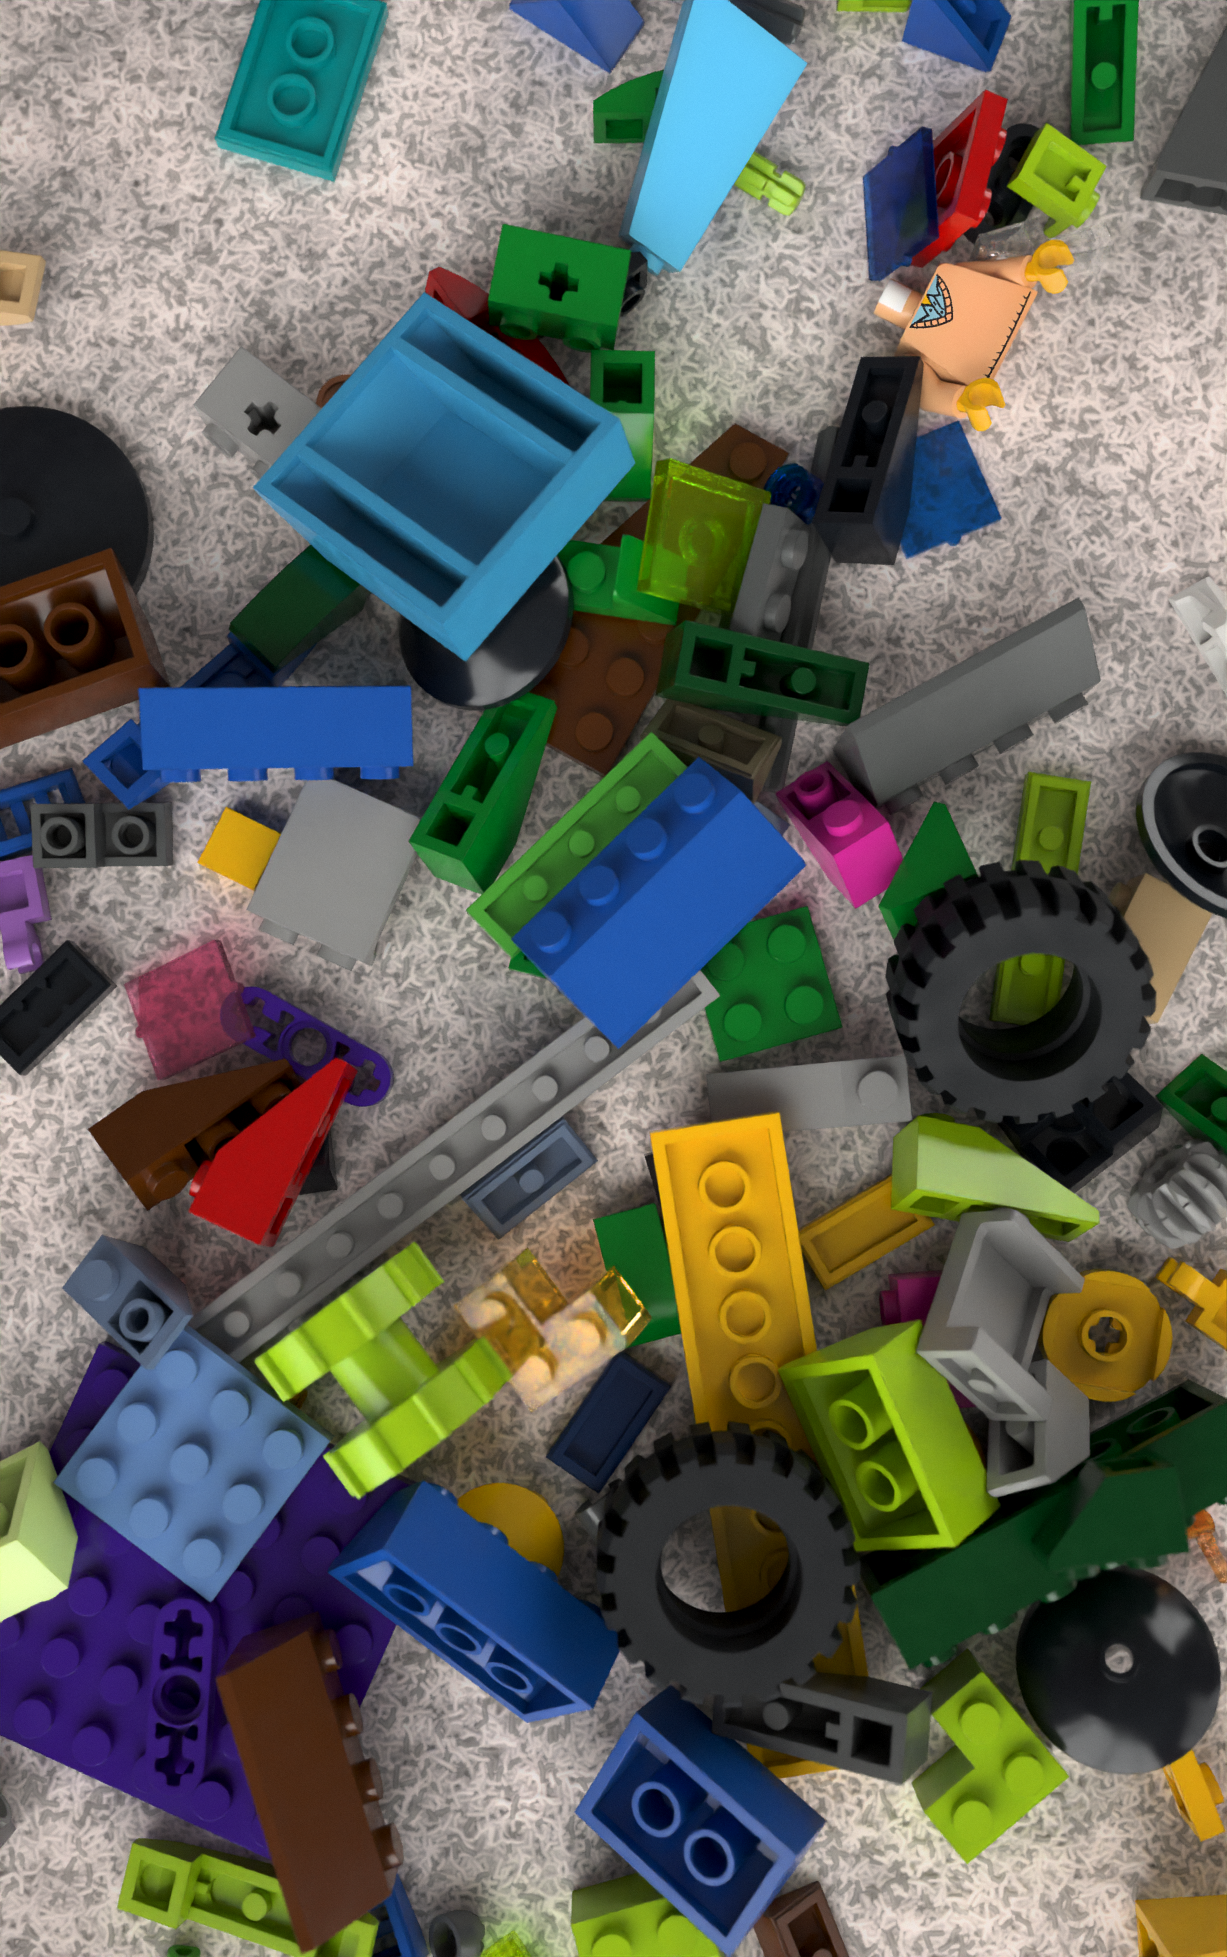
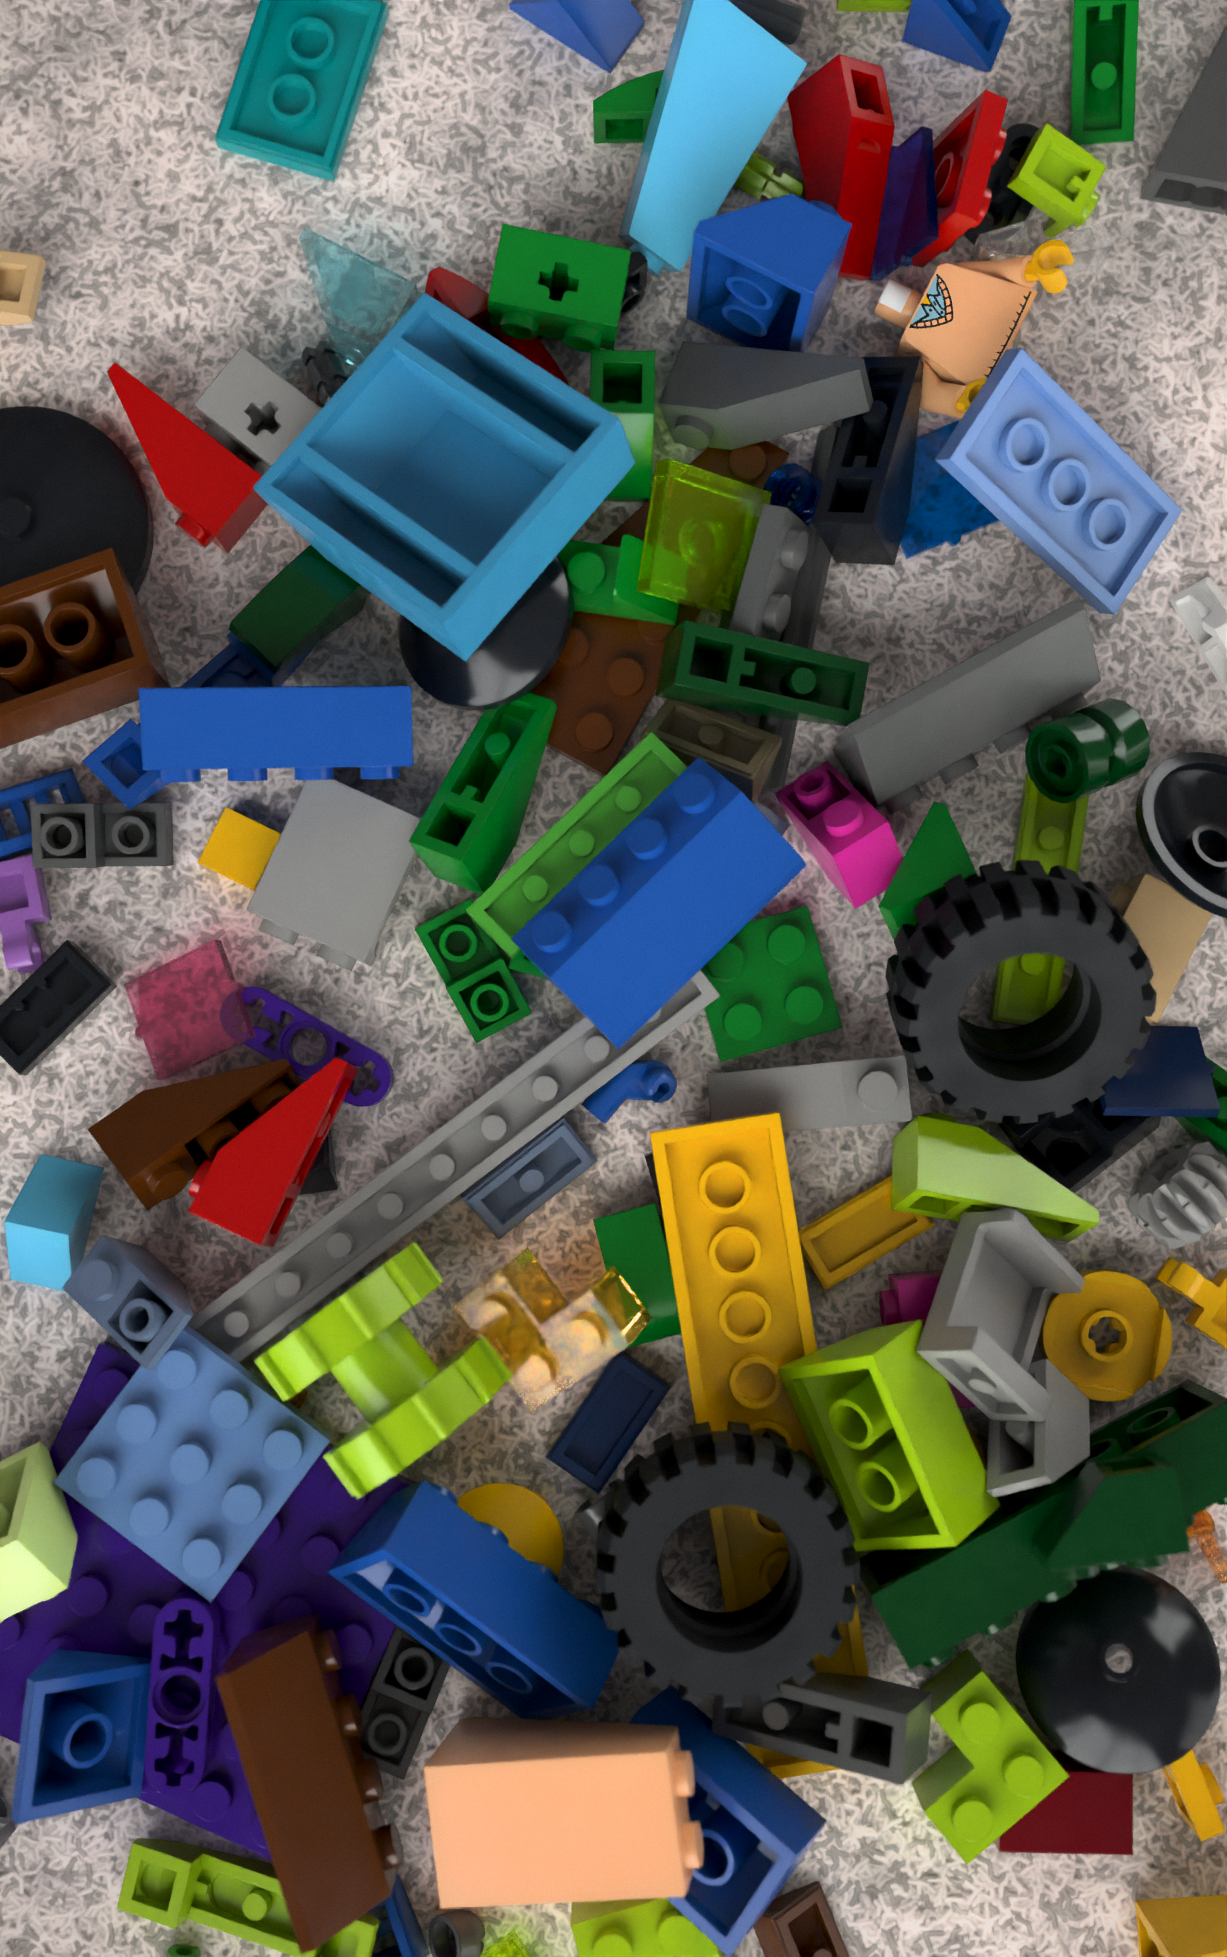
(51, 1221): none -> medium azure slope
(81, 1733): none -> blue slope
(196, 473): none -> red slope
(324, 370): none -> black axle
(355, 296): none -> clear light blue slope
(400, 1703): none -> dark grey slope
(472, 971): none -> green slope
(560, 1812): none -> light nougat slope
(636, 1082): none -> blue arm
(755, 394): none -> dark grey slope
(767, 272): none -> blue slope
(845, 149): none -> red slope
(1059, 482): none -> medium blue plate
(1080, 1816): none -> dark red slope
(1087, 750): none -> dark green wheel
(1166, 1078): none -> dark blue piece

